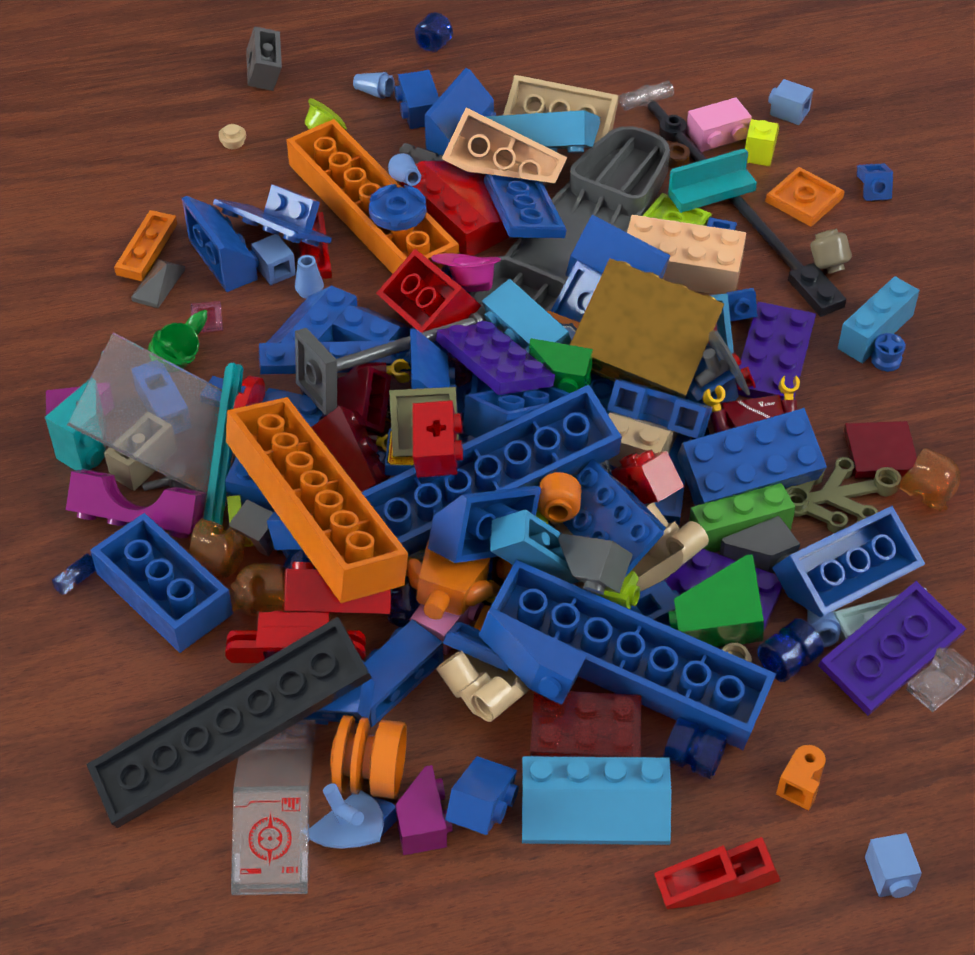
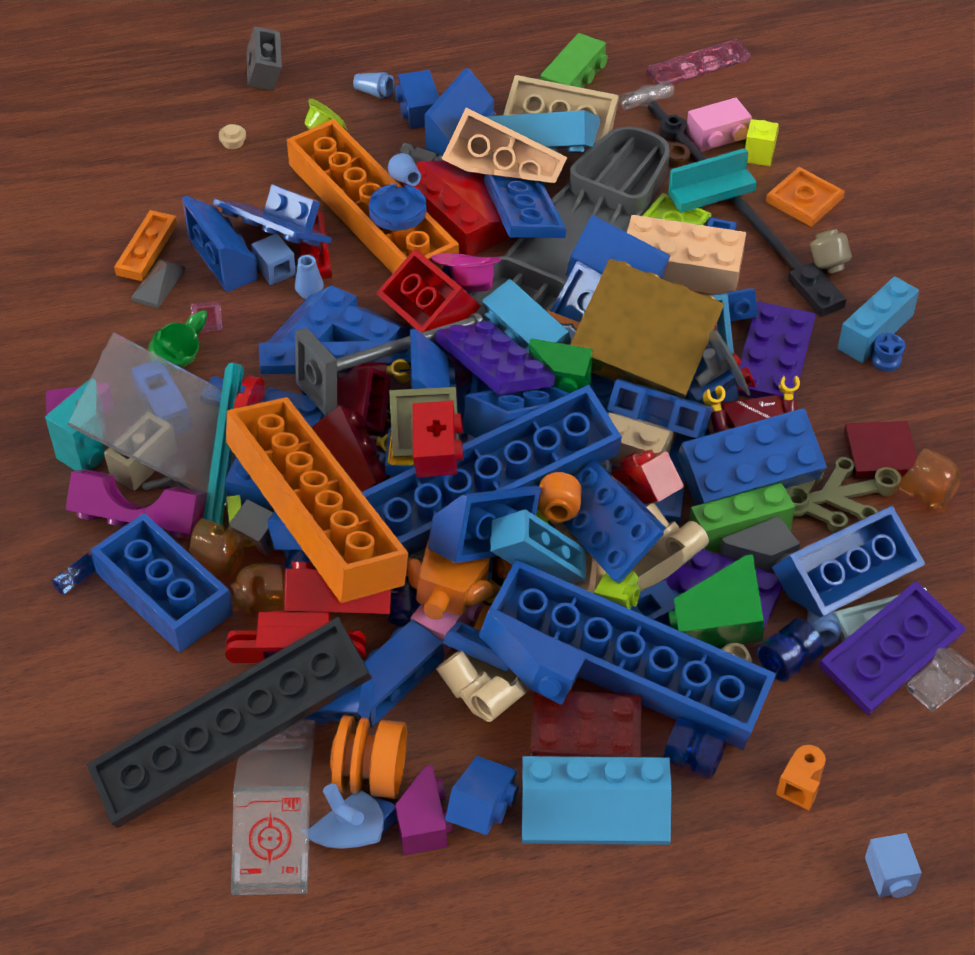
(433, 32): clear blue head -> none
(577, 62): none -> bright green brick
(596, 562): dark grey slope -> none
(699, 62): none -> clear pink tile
(717, 875): red slope -> none
(790, 101): medium blue brick -> none
(876, 180): blue bracket -> none

